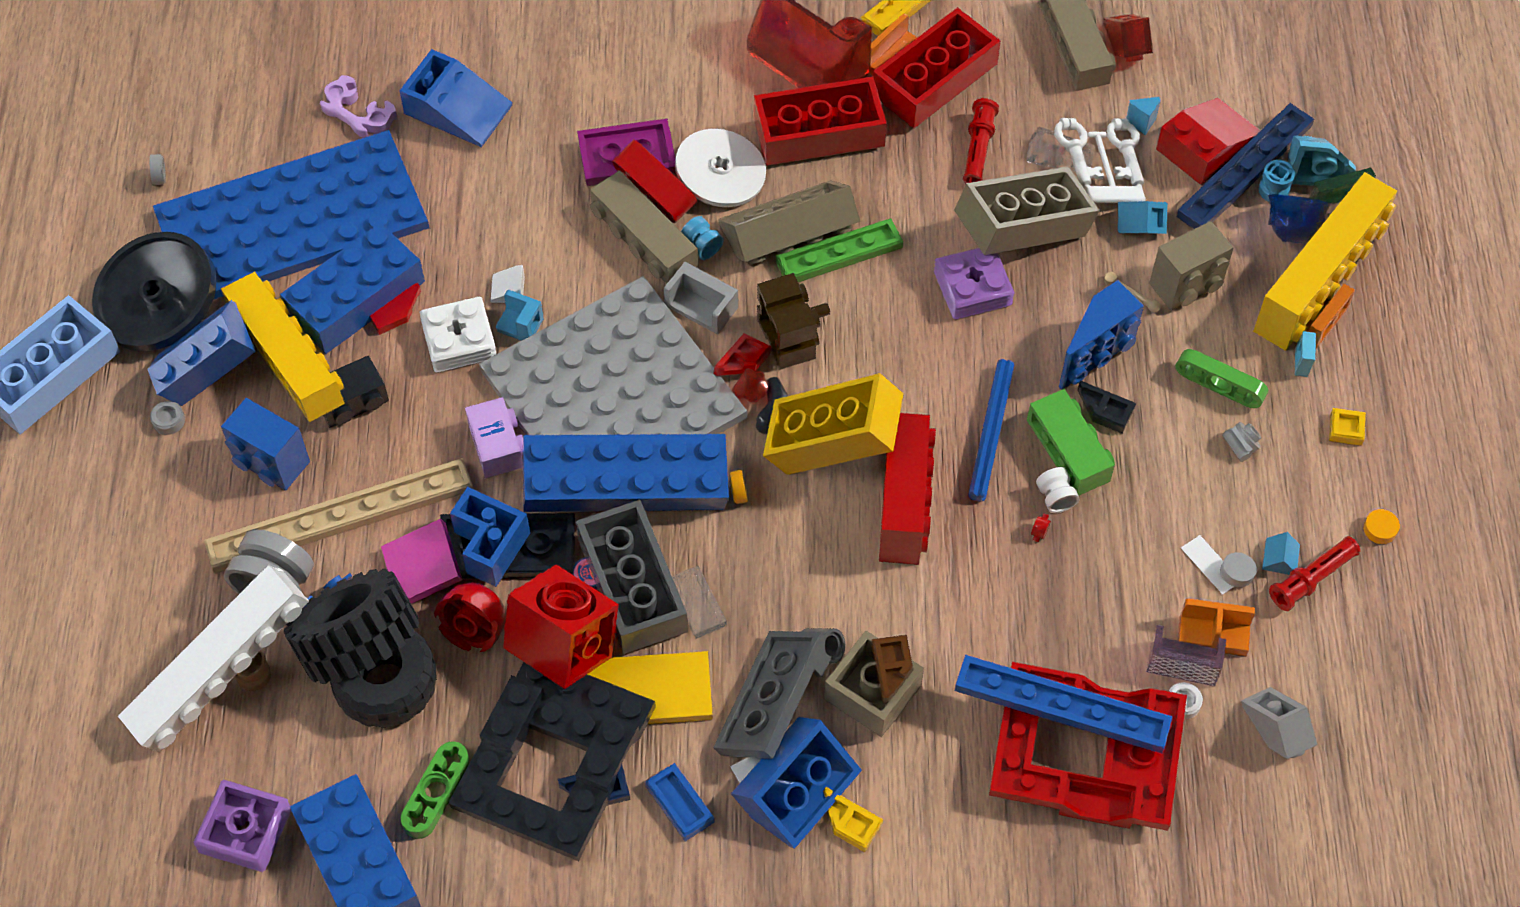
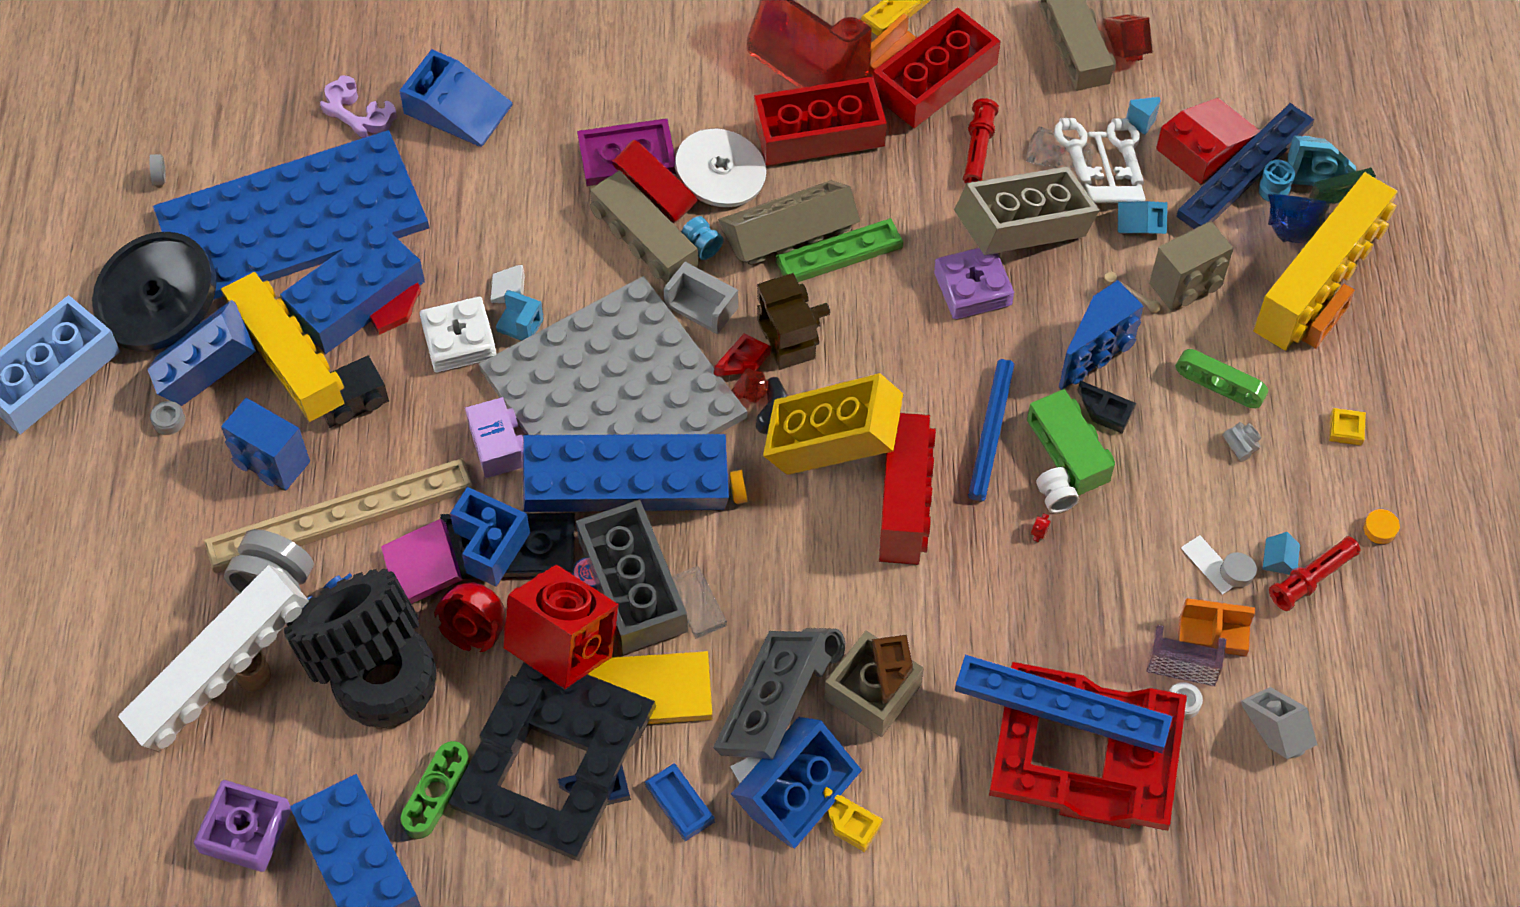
(1305, 353): medium azure tile -> none

